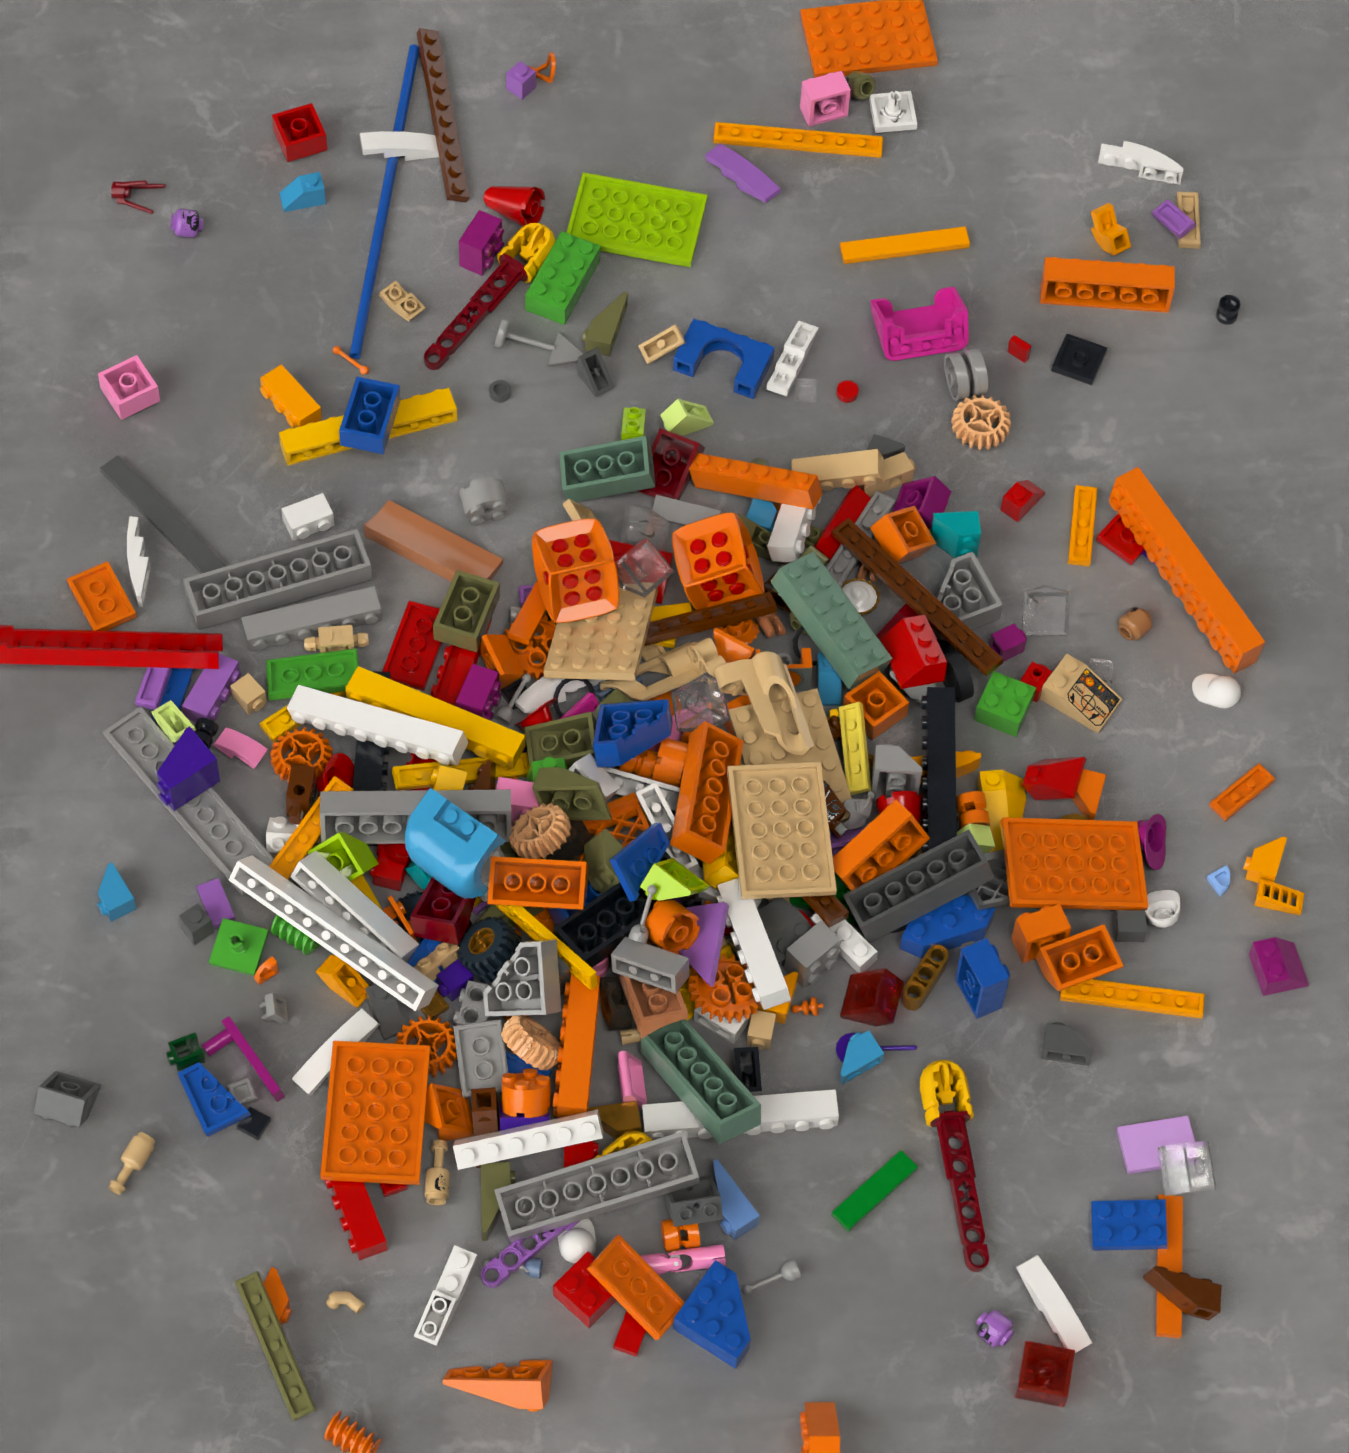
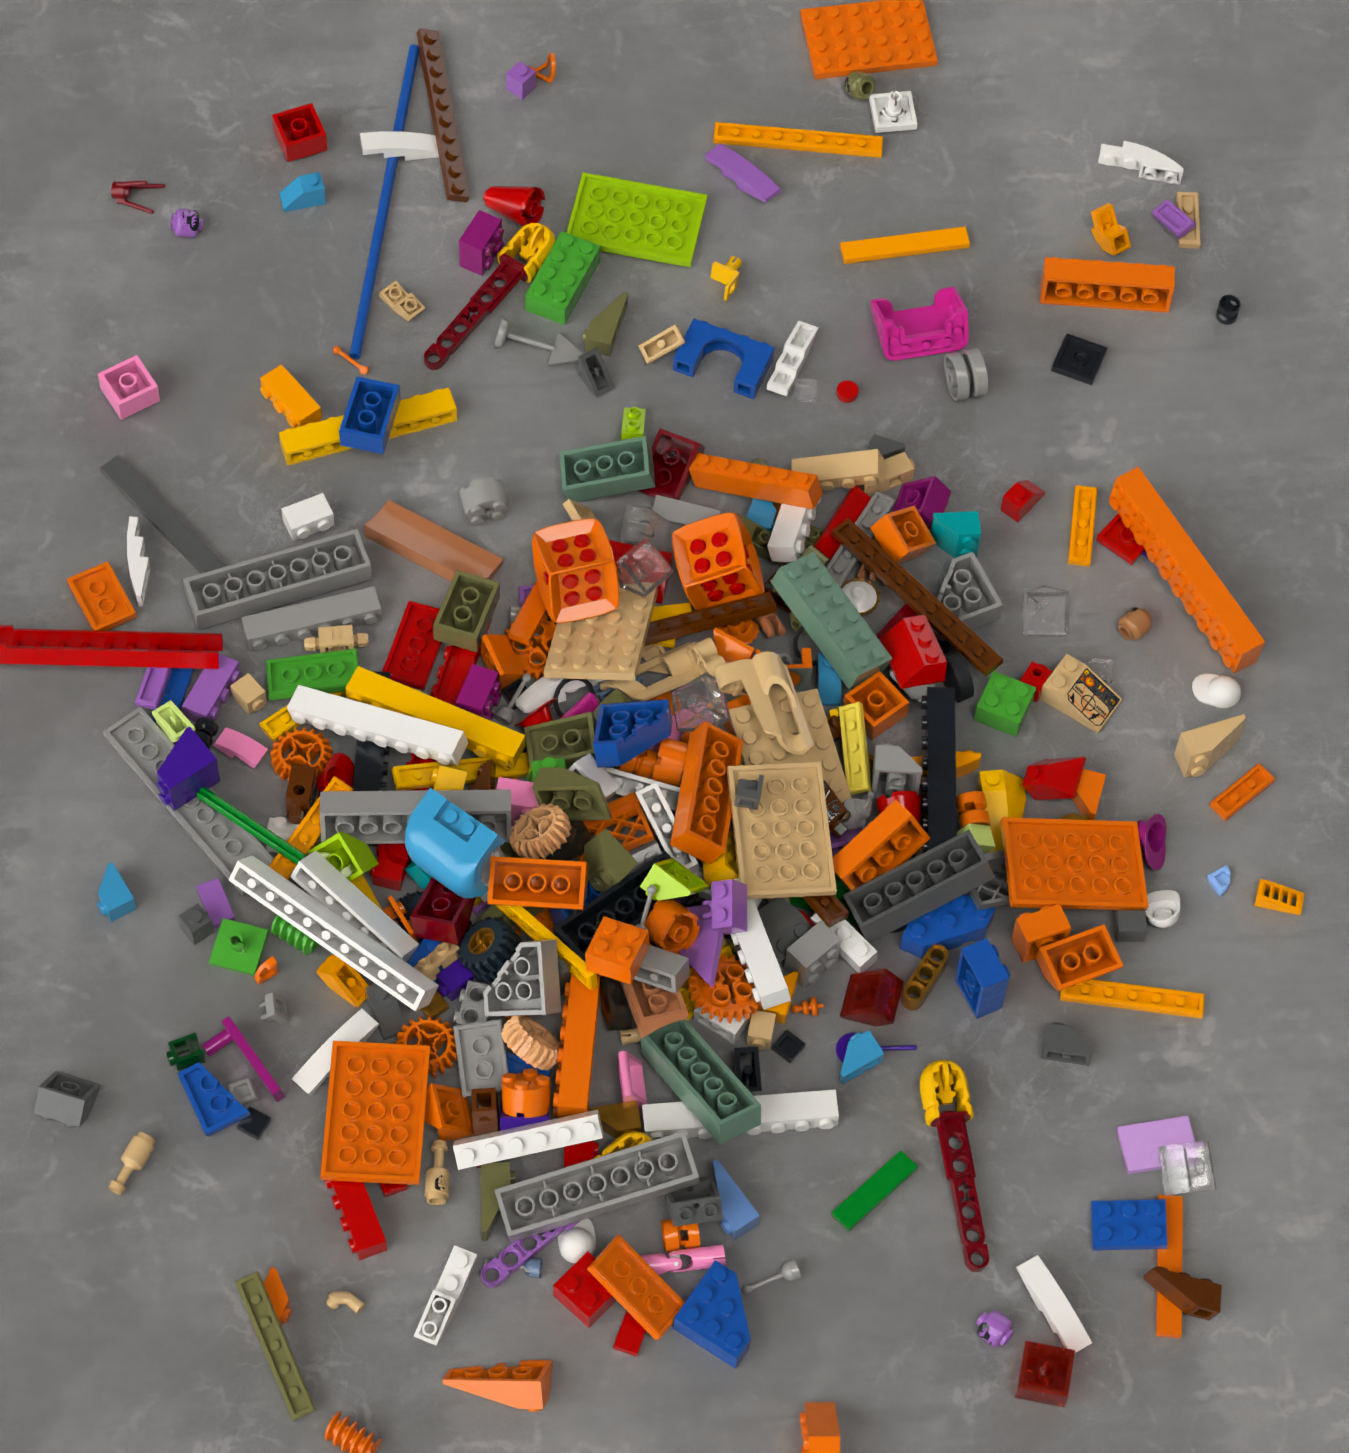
(250, 825): none -> green axle
(500, 391): dark grey tile -> none
(617, 950): none -> orange brick
(638, 857): blue wing -> none
(686, 417): yellowish green slope -> none
(727, 275): none -> yellow bracket
(728, 906): none -> medium lavender brick
(749, 793): none -> dark grey panel
(788, 1046): none -> black tile
(825, 98): bright pink brick -> none
(979, 429): light nougat gear -> none
(1008, 642): magenta brick -> none
(1019, 348): red tile -> none
(1205, 745): none -> tan slope
(1265, 861): light orange slope -> none
(1277, 966): magenta slope -> none

